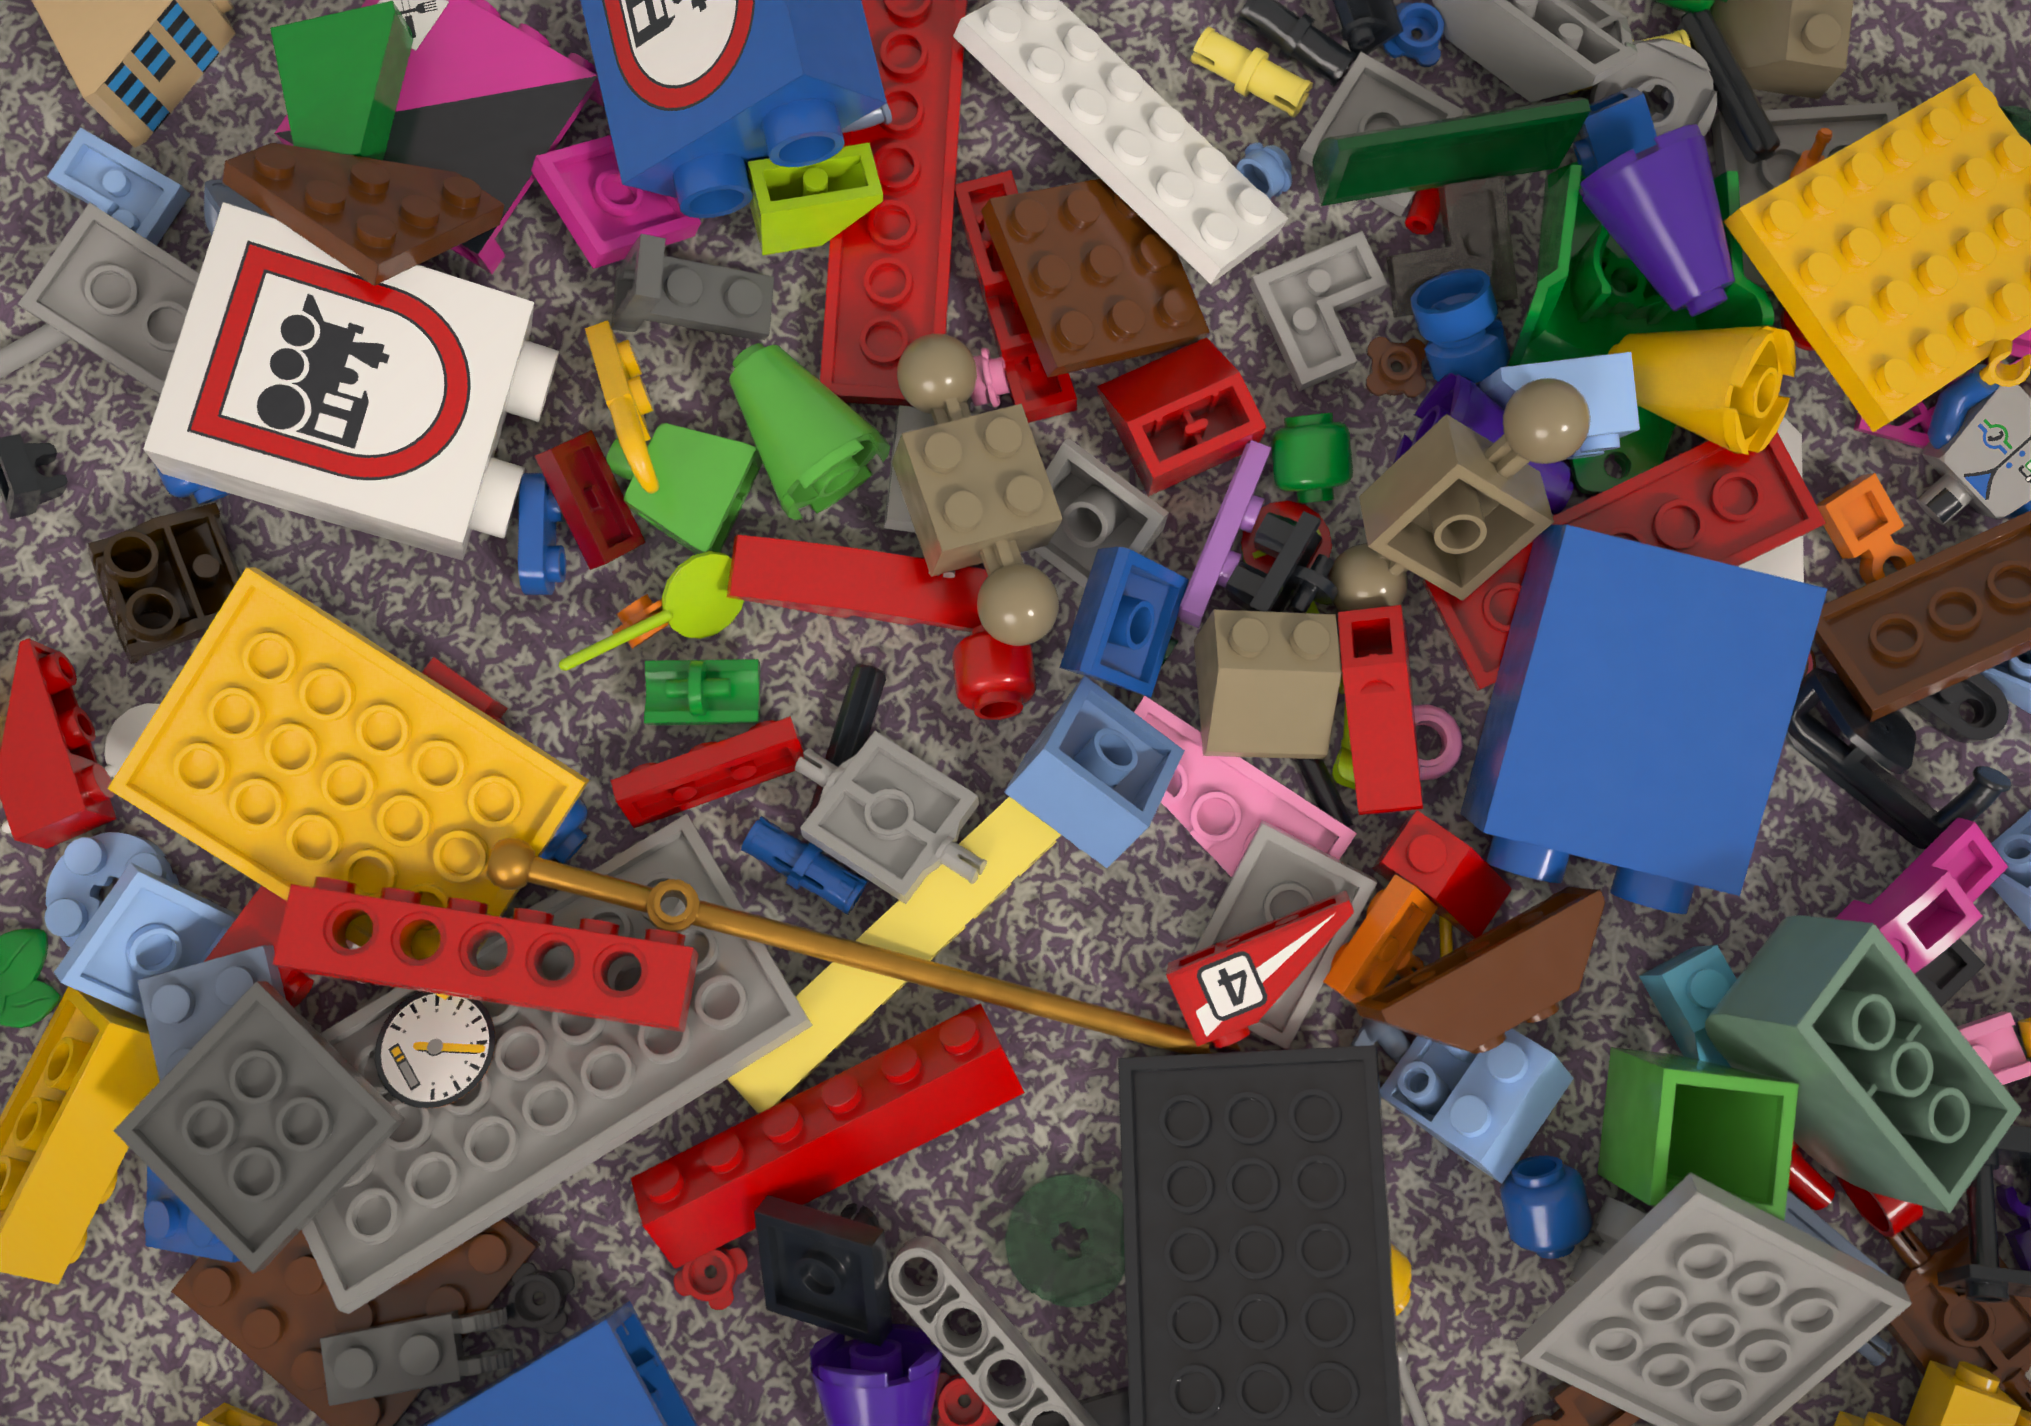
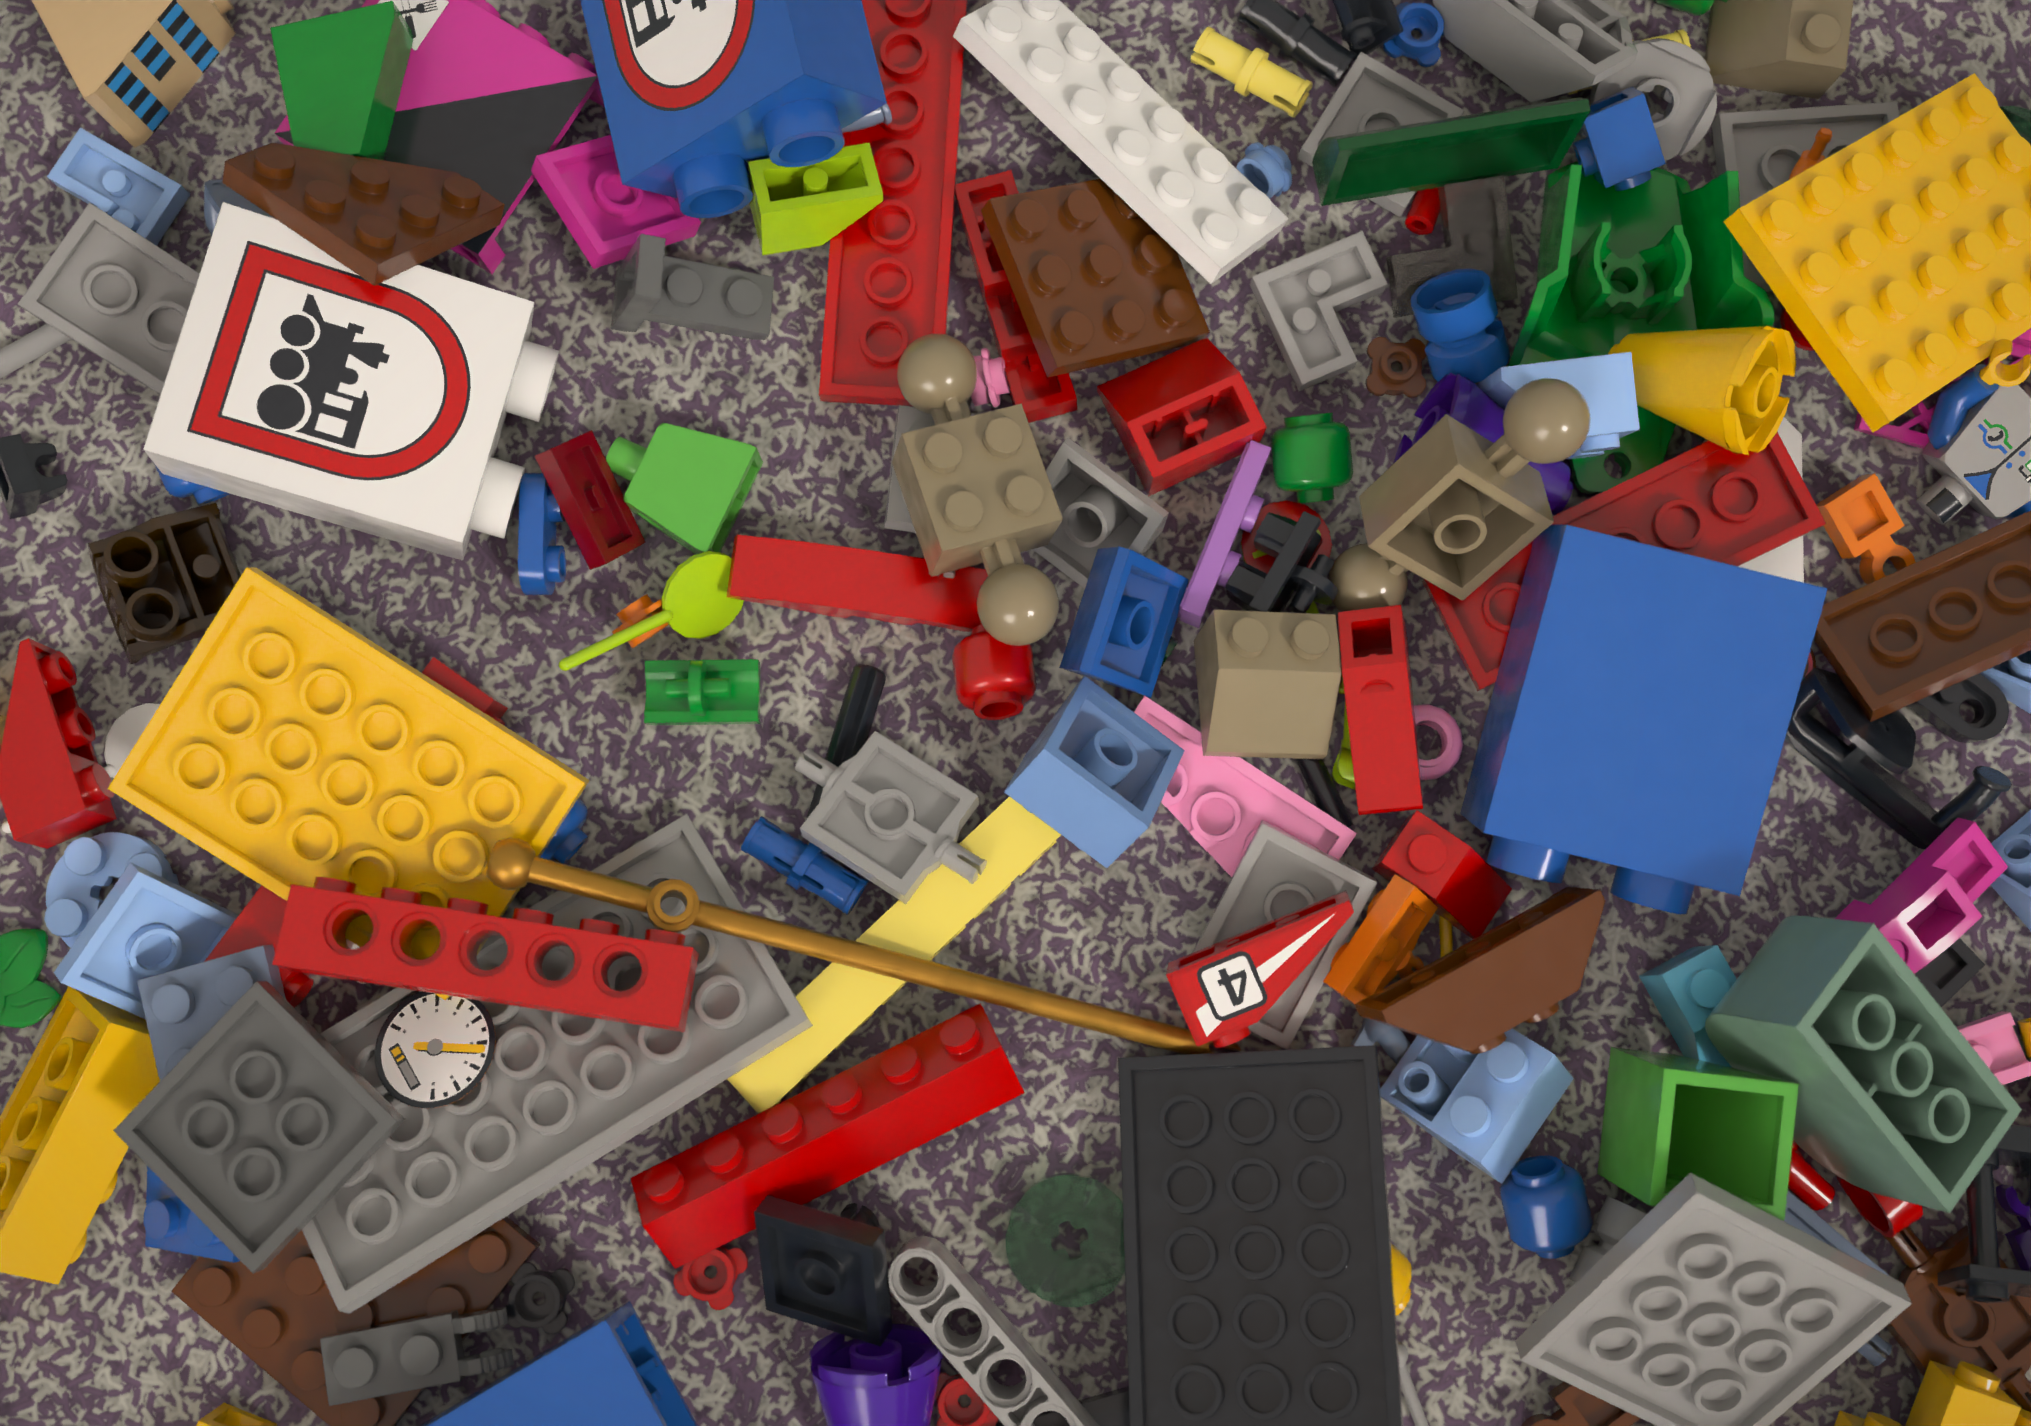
(625, 398): yellow plate -> none
(708, 772): red plate -> none
(803, 430): bright green cone -> none
(1667, 218): dark purple cone -> none
(1734, 94): black axle -> none

